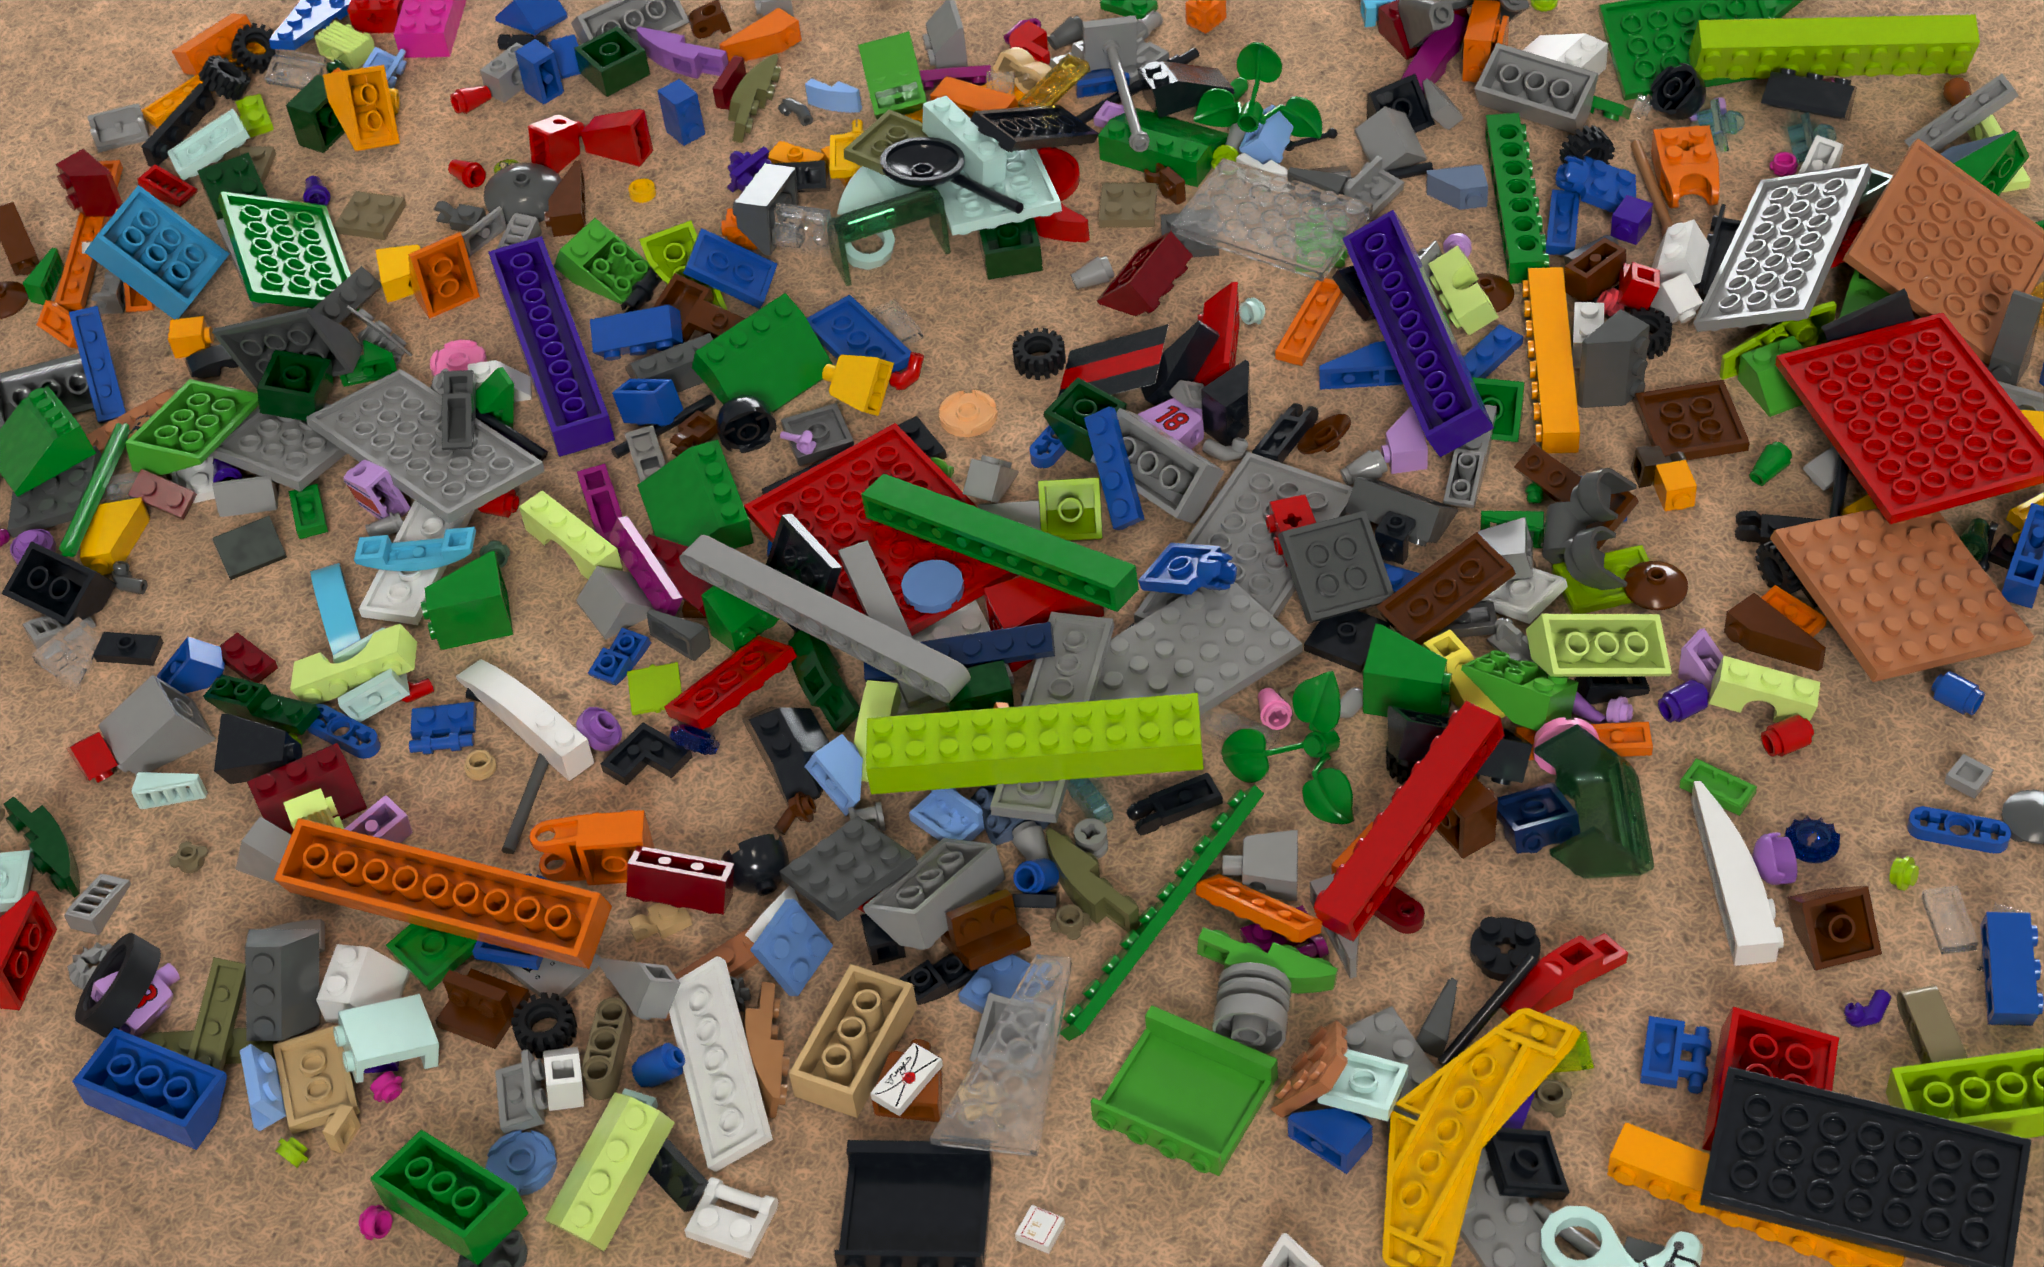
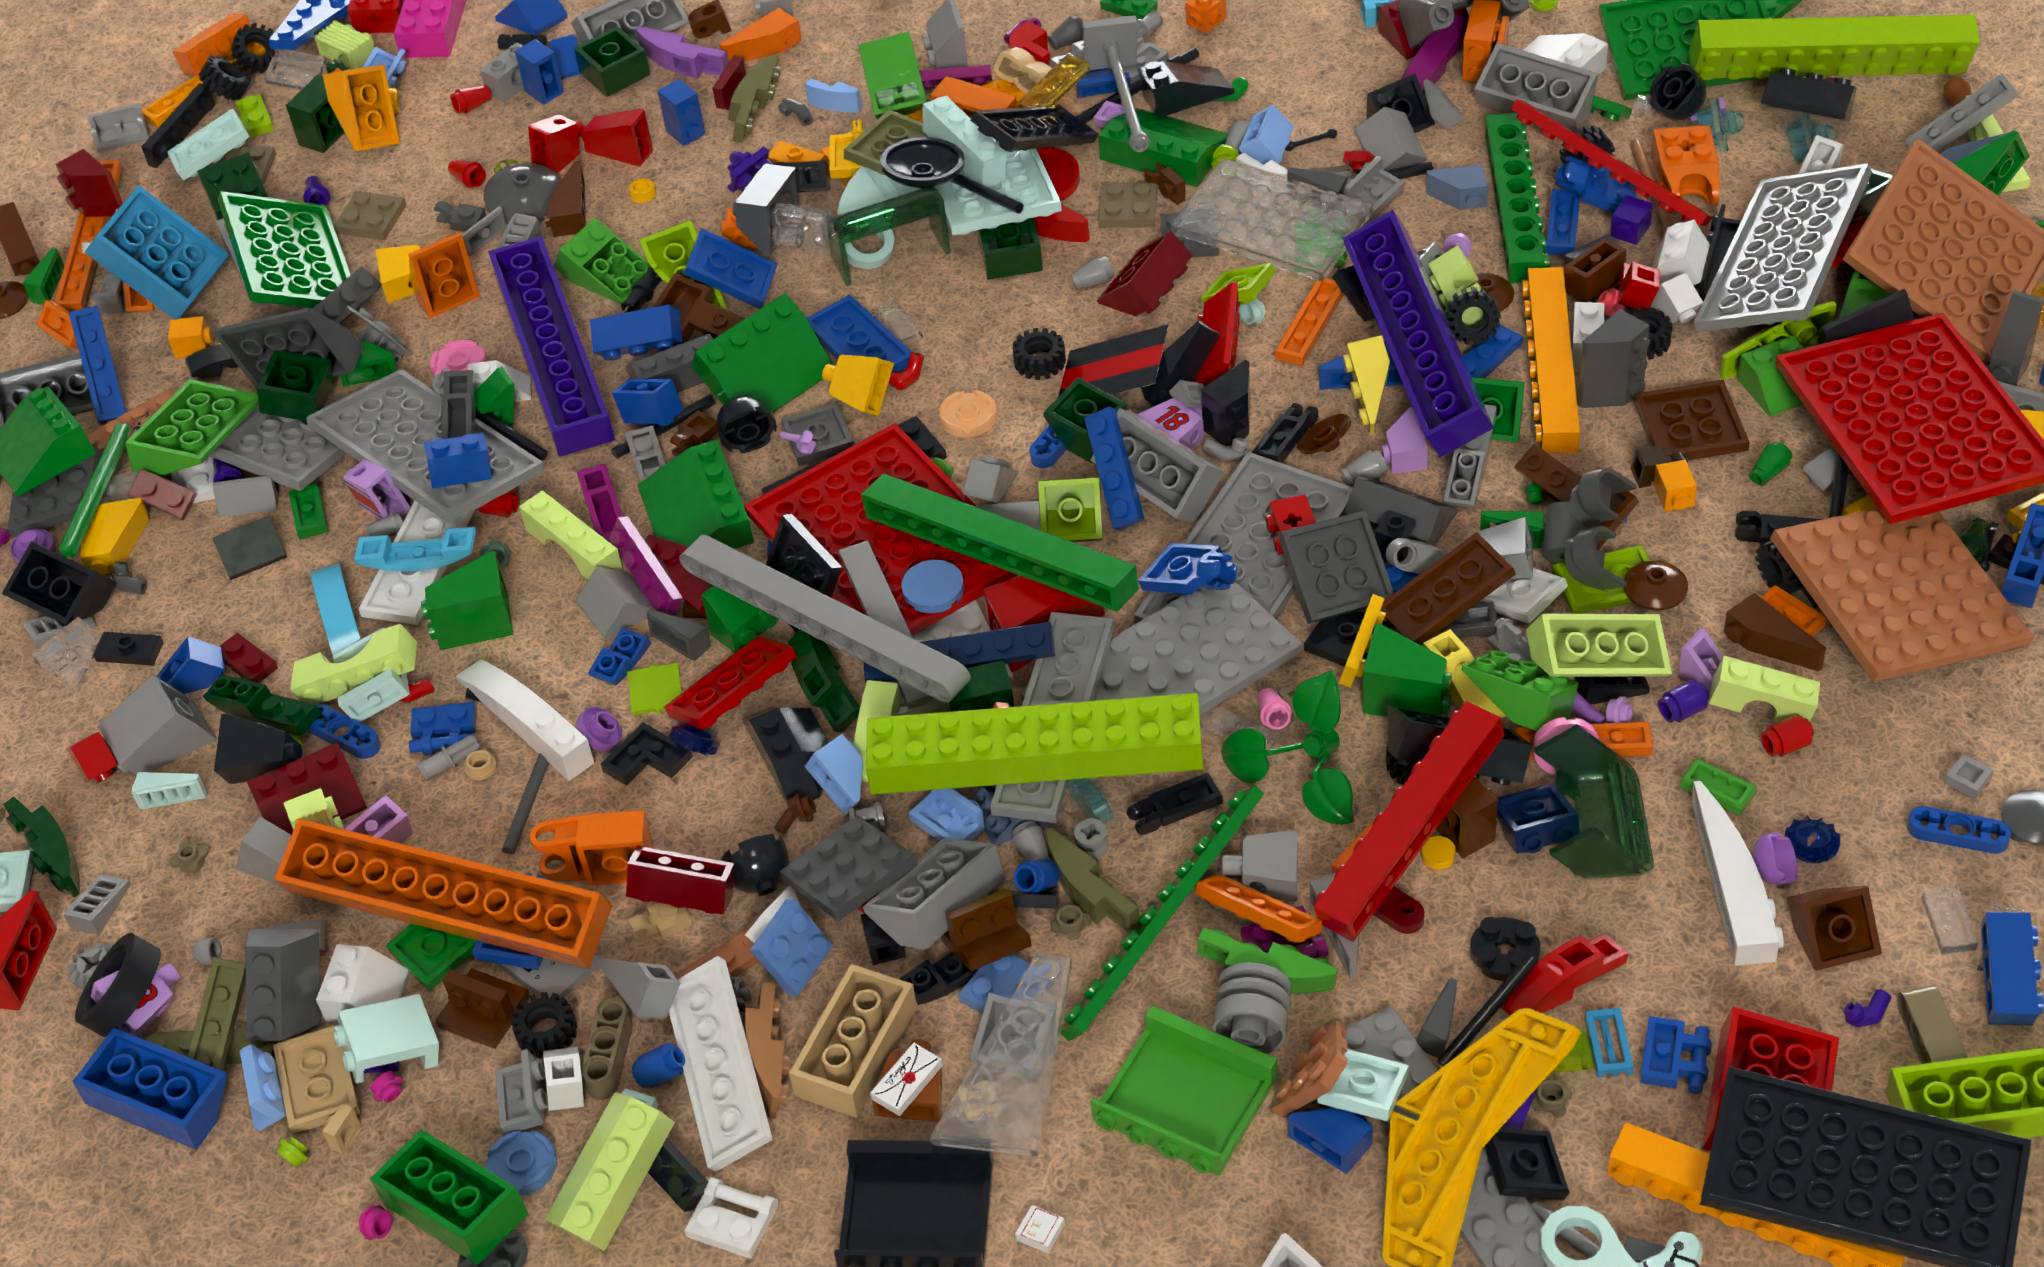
(157, 174): red slope -> none
(207, 949): none -> light grey hinge
(448, 757): none -> light grey axle
(458, 460): none -> blue brick
(1001, 81): clear plate -> none
(1250, 282): none -> lime plate
(1262, 64): green plant -> none
(1351, 702): light grey arm -> none
(1355, 662): none -> yellow plate
(1357, 159): none -> red plate
(1370, 370): none -> light yellow slope
(1419, 557): none -> light grey piece
(1438, 853): none -> yellow tile
(1465, 301): none -> black tyre
(1598, 157): none -> red plate
(1613, 1067): none -> dark azure tile
(1784, 164): dark pink plate -> none
(1904, 872): lime plate -> none
(1957, 693): blue brick -> none

